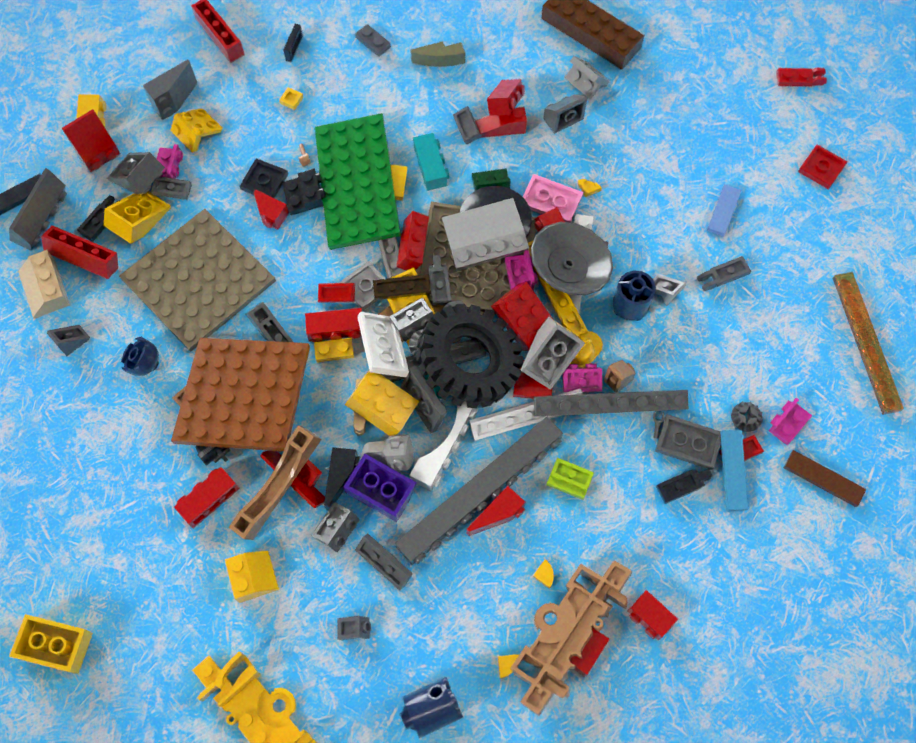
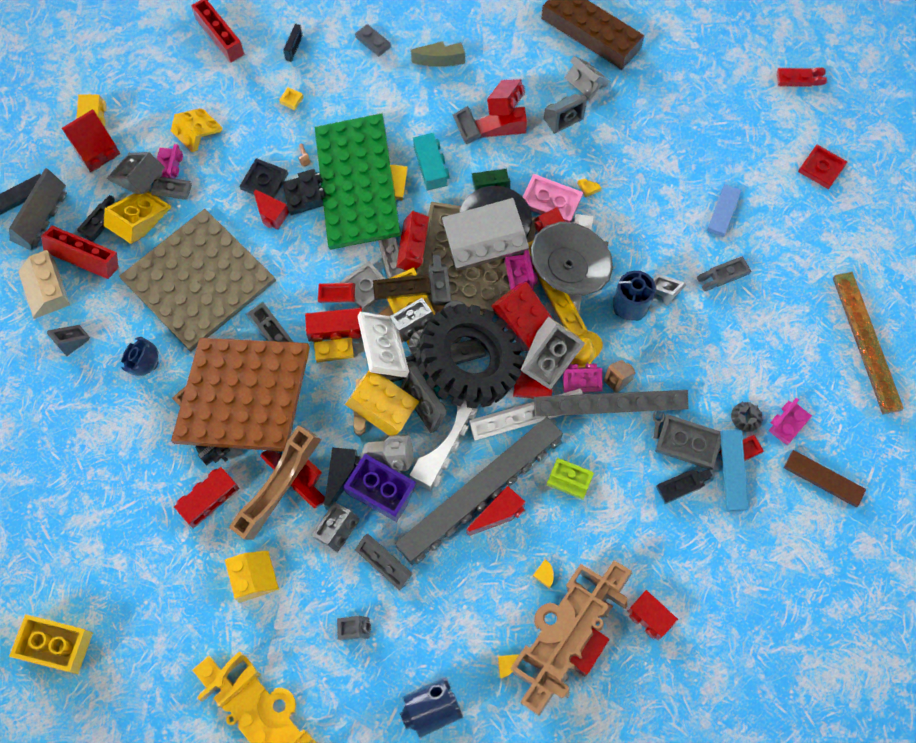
(171, 89): dark grey slope -> none

